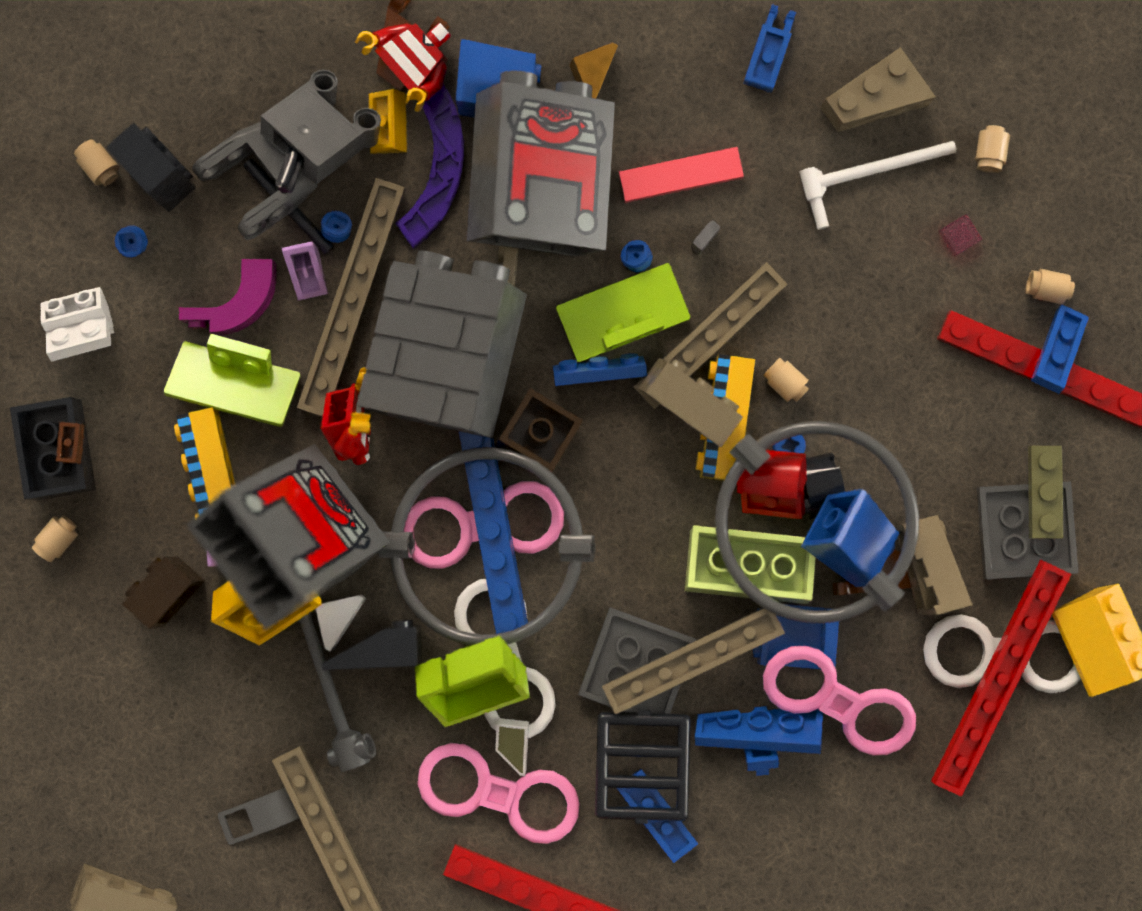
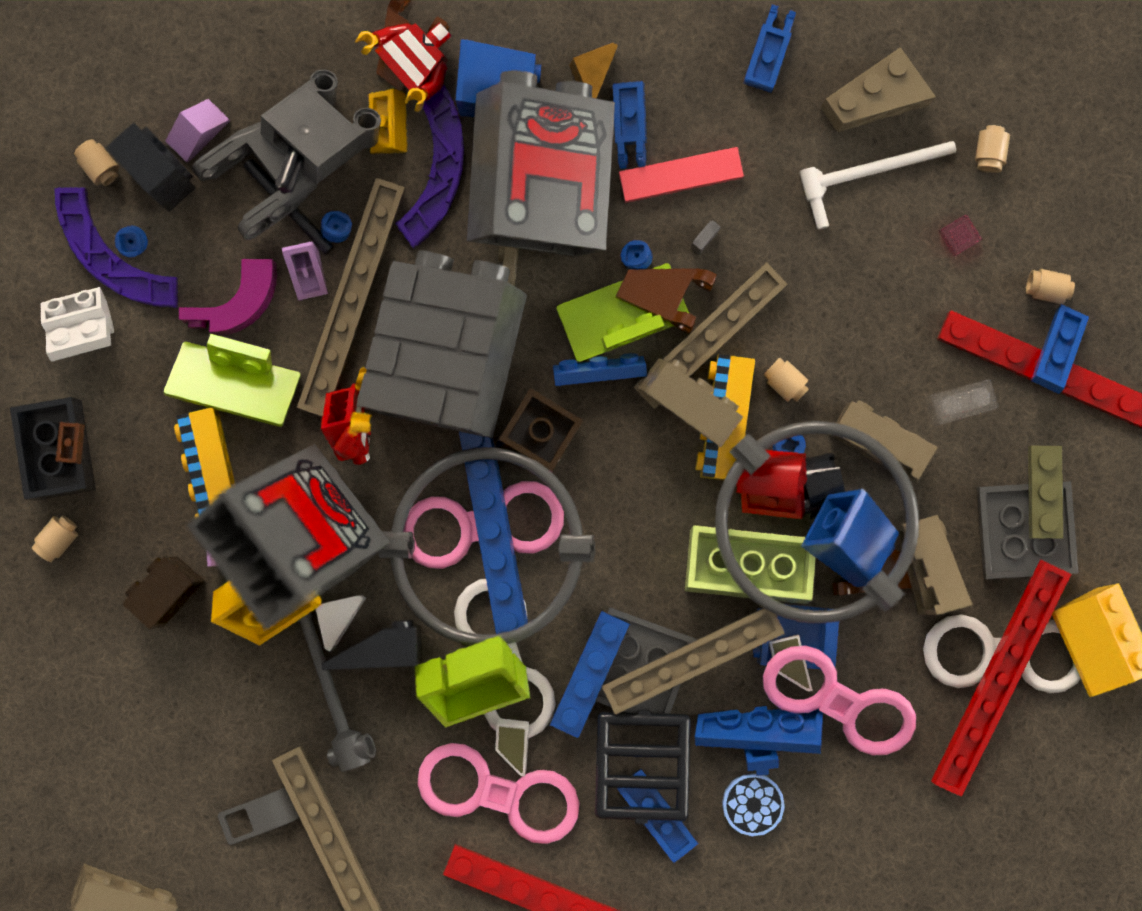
(100, 260): none -> dark purple tile
(195, 128): none -> lavender slope
(589, 674): none -> blue plate
(630, 121): none -> blue hinge
(662, 292): none -> reddish brown flag
(753, 804): none -> tile
(796, 670): none -> olive tile
(907, 447): none -> dark tan wedge
(961, 403): none -> clear brick

